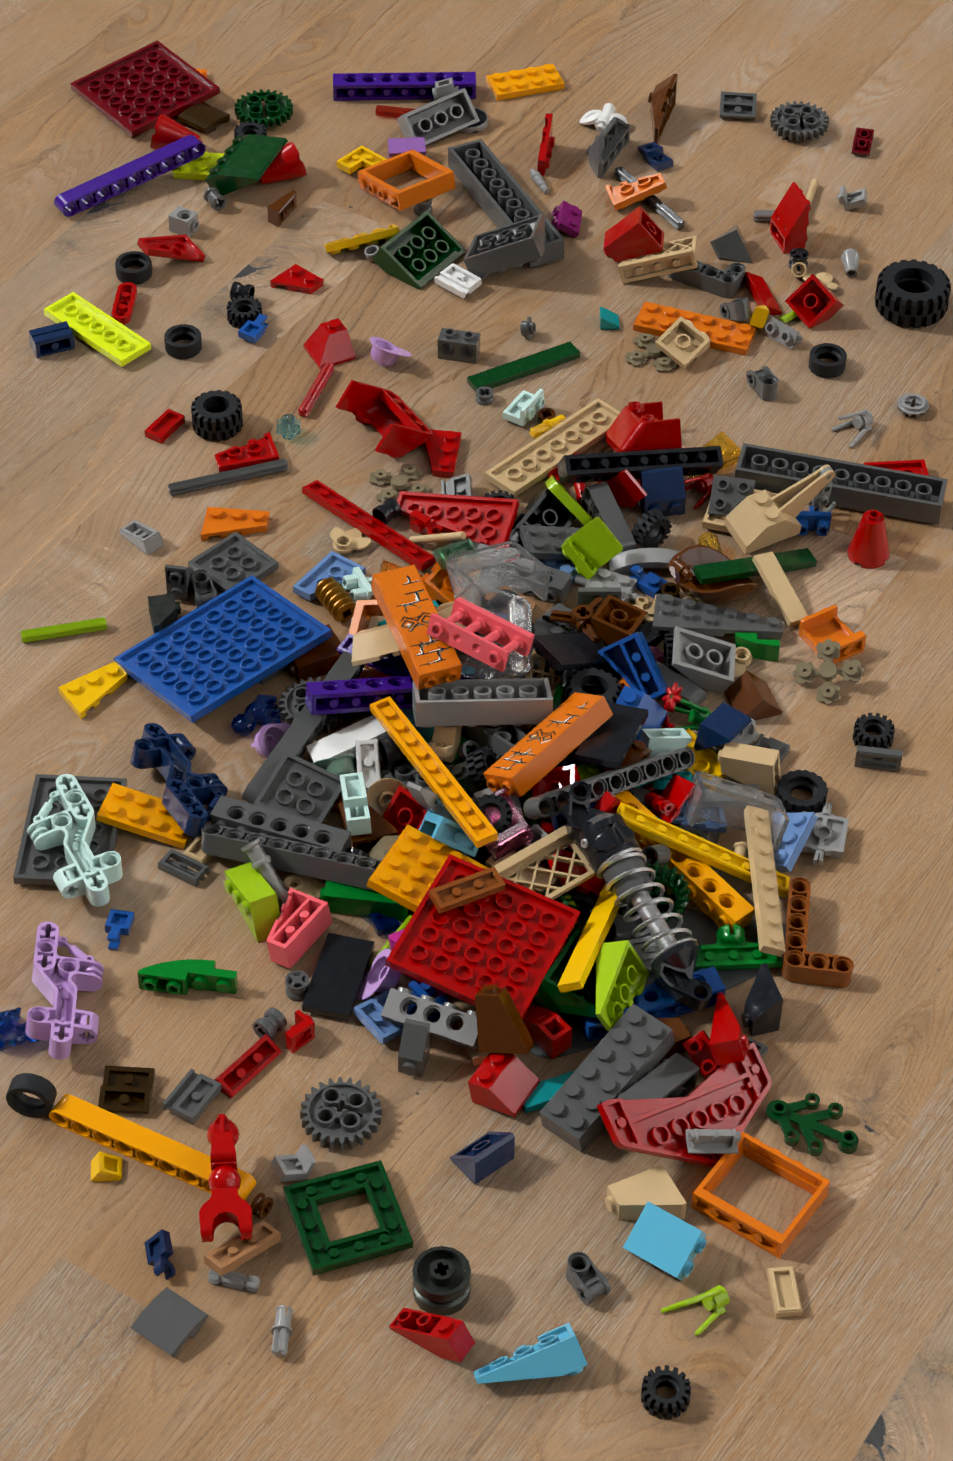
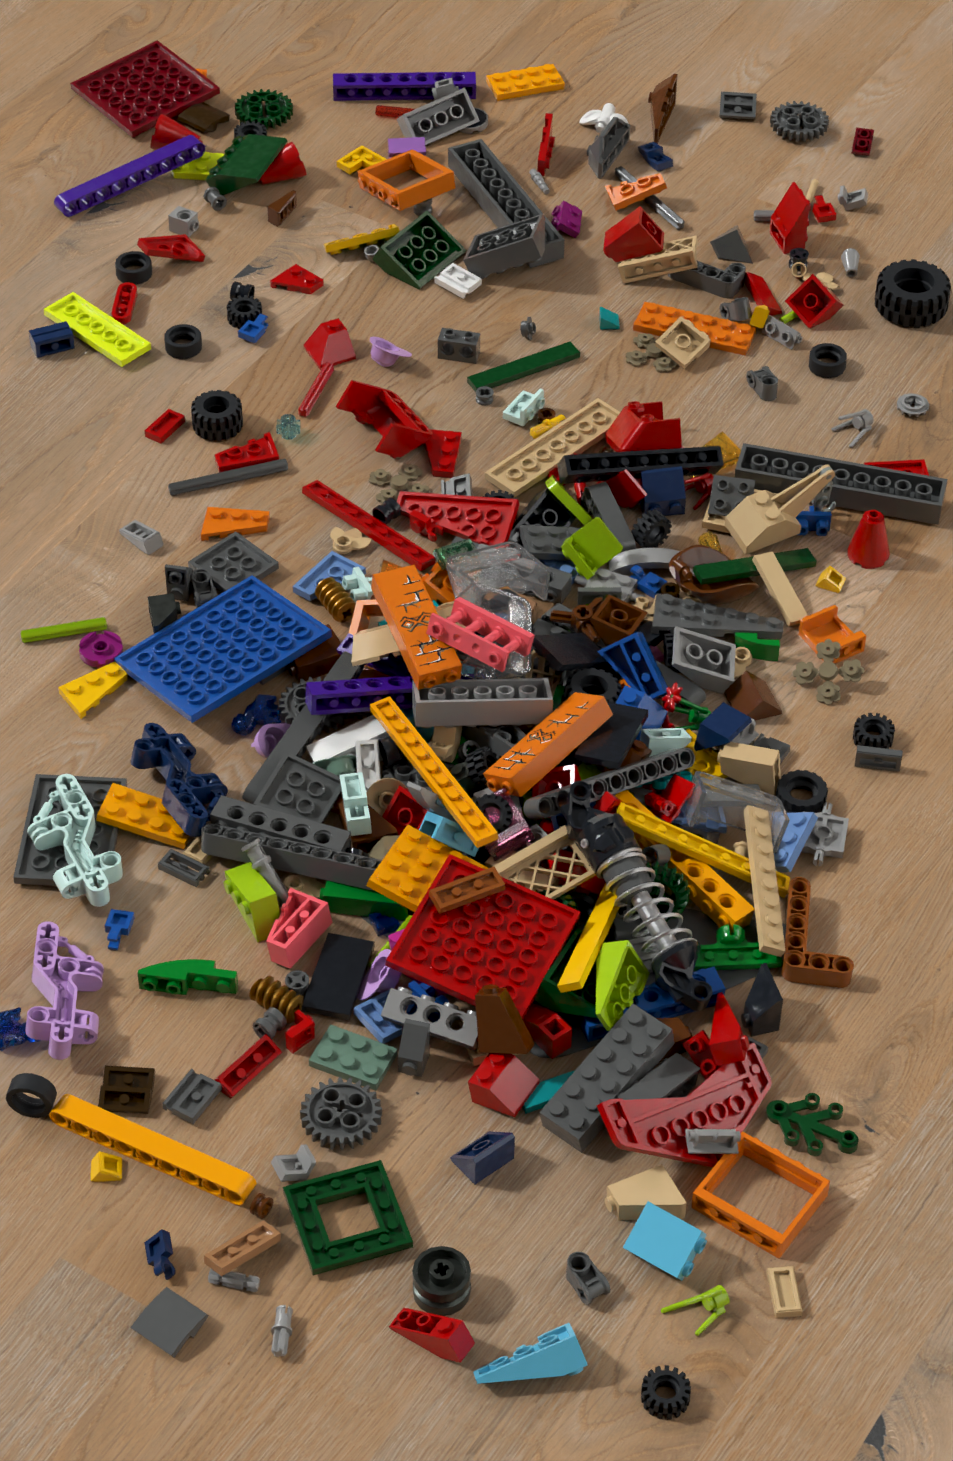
(100, 658): none -> magenta plate
(224, 1183): red piece -> none
(272, 994): none -> pearl gold piece
(353, 1057): none -> sand green plate
(442, 537): tan bar -> none
(823, 211): none -> red plate
(831, 580): none -> yellow slope

